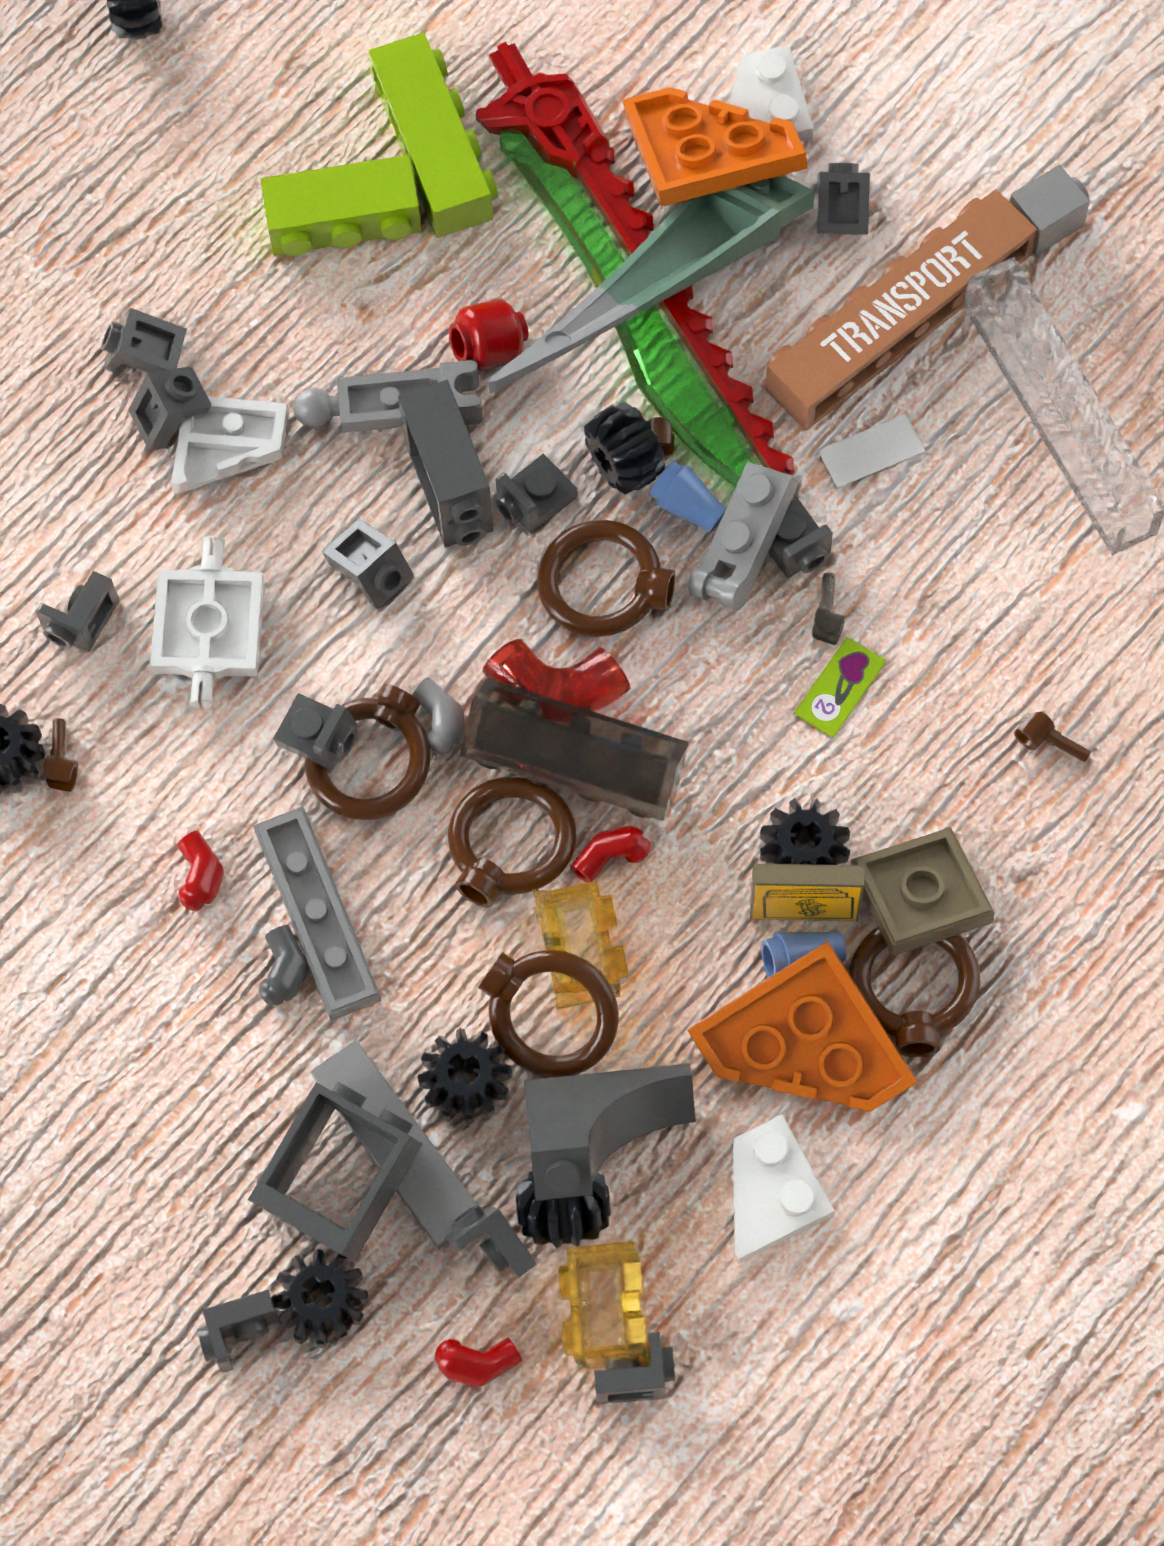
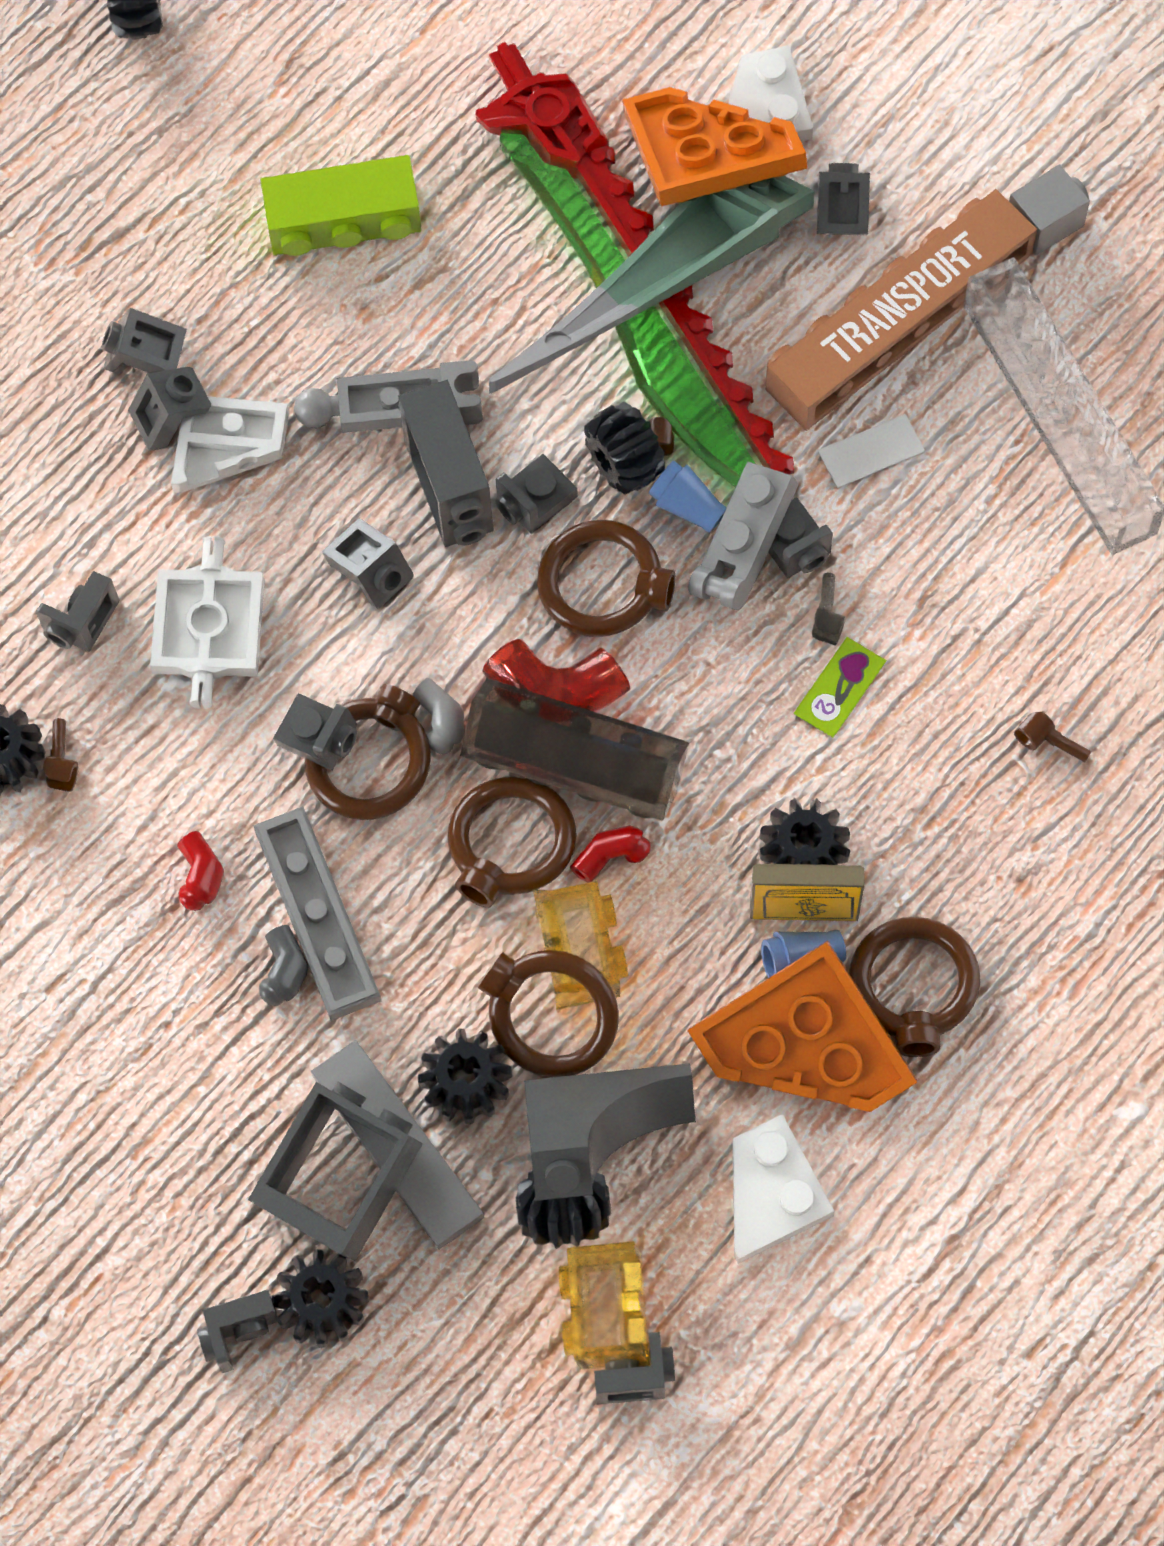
(431, 131): lime brick -> none
(473, 1366): red arm -> none
(488, 334): red head -> none
(501, 1245): dark grey bracket -> none
(923, 891): dark tan tile -> none

